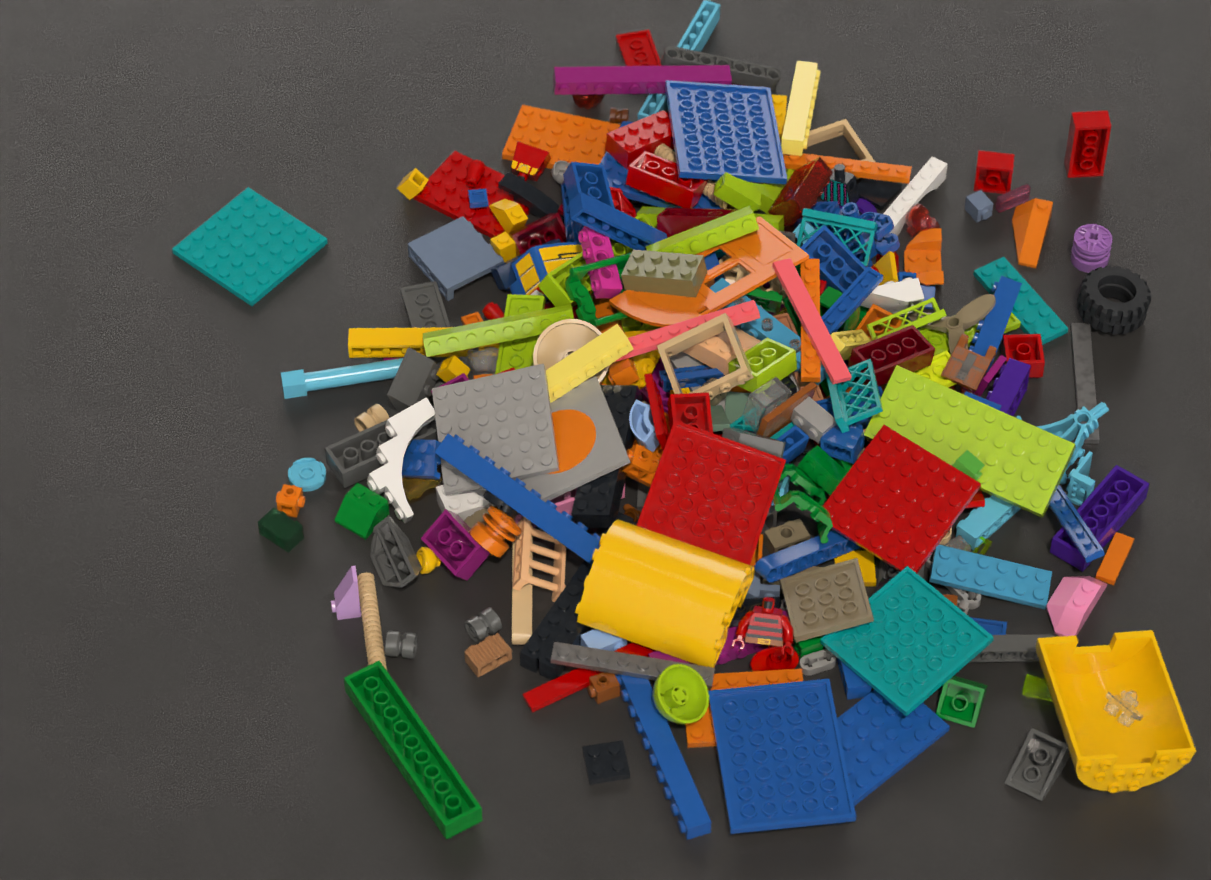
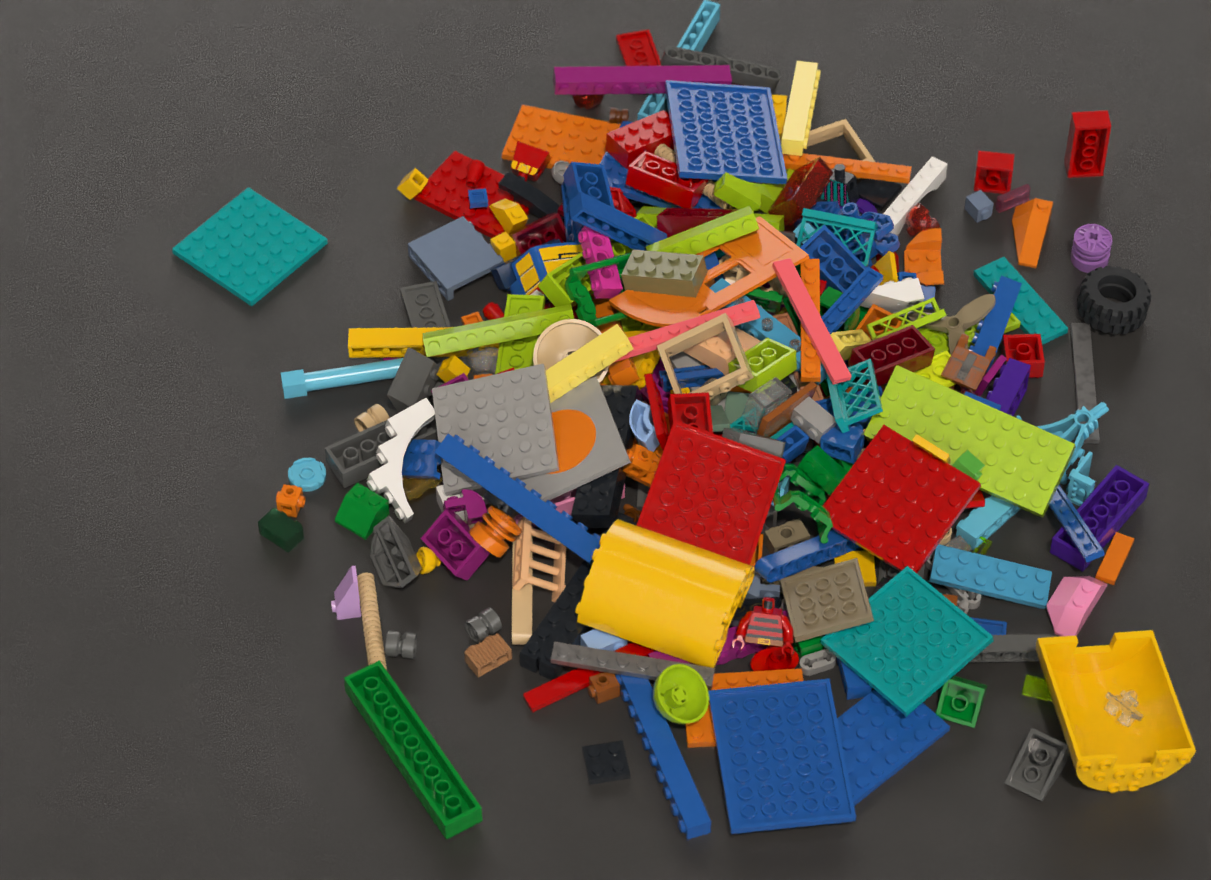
(470, 503): none -> magenta brick
(932, 449): none -> yellow tile

